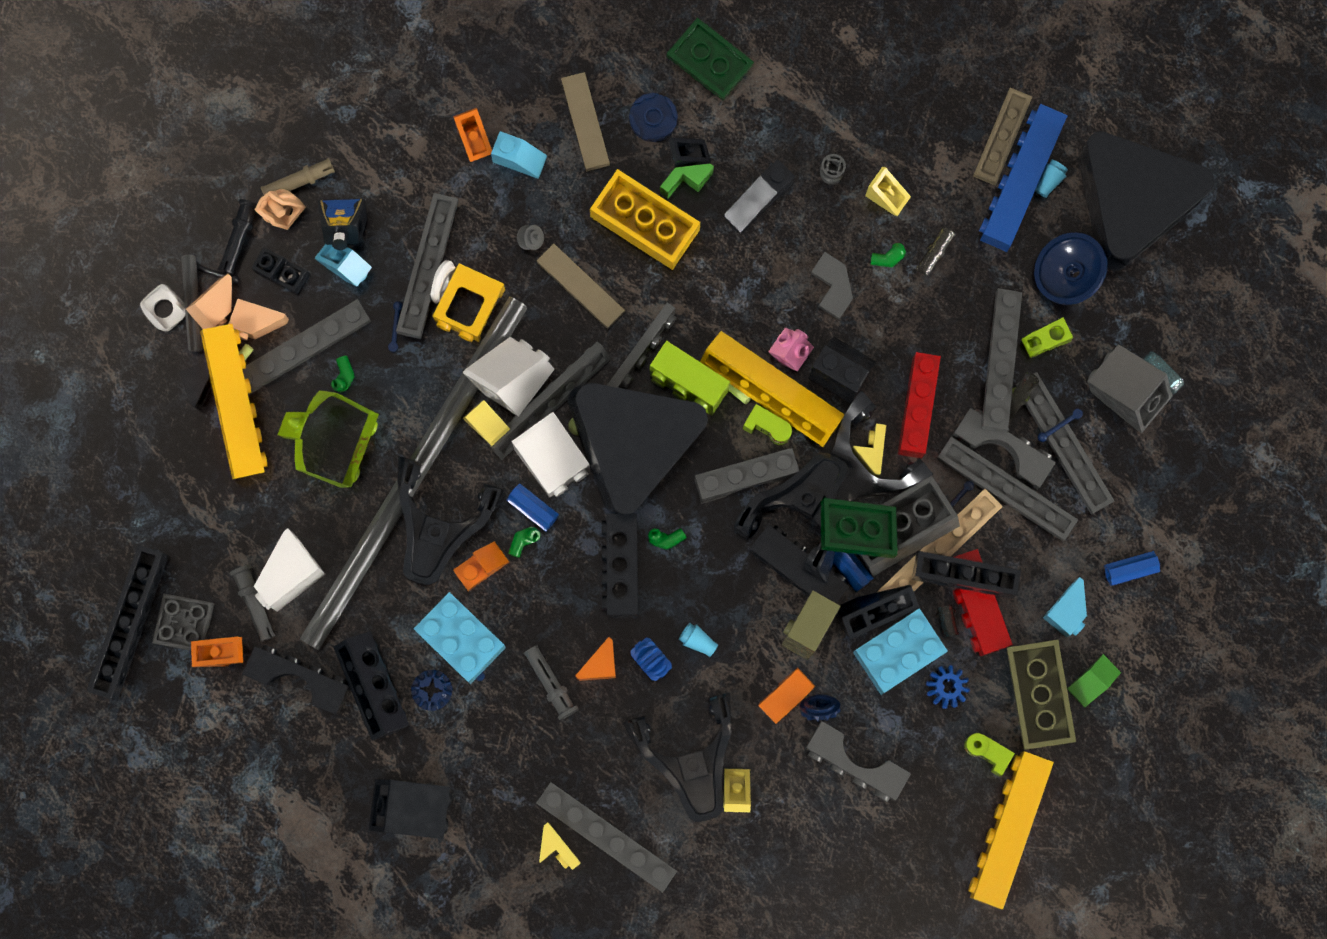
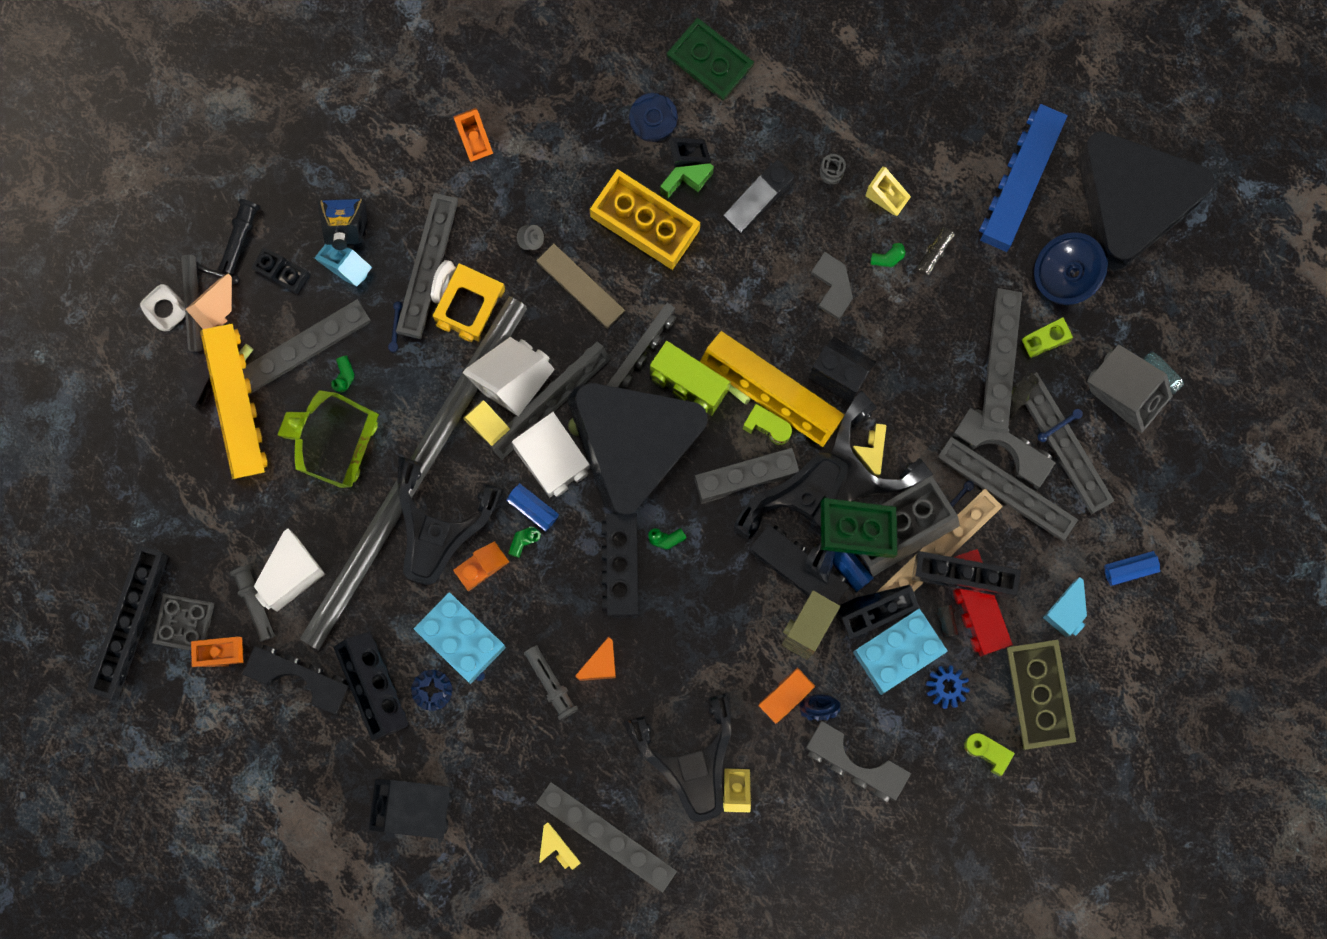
(255, 320): light nougat slope -> none
(276, 208): light nougat hand -> none
(302, 177): dark tan pin -> none
(518, 155): medium azure slope -> none
(585, 121): dark tan tile -> none
(651, 659): blue gear -> none
(698, 640): medium azure cone -> none
(791, 348): bright pink brick -> none
(919, 405): red brick -> none
(1002, 136): dark tan tile -> none
(1011, 829): yellow brick -> none
(1051, 177): medium azure cone -> none
(1094, 681): bright green slope -> none

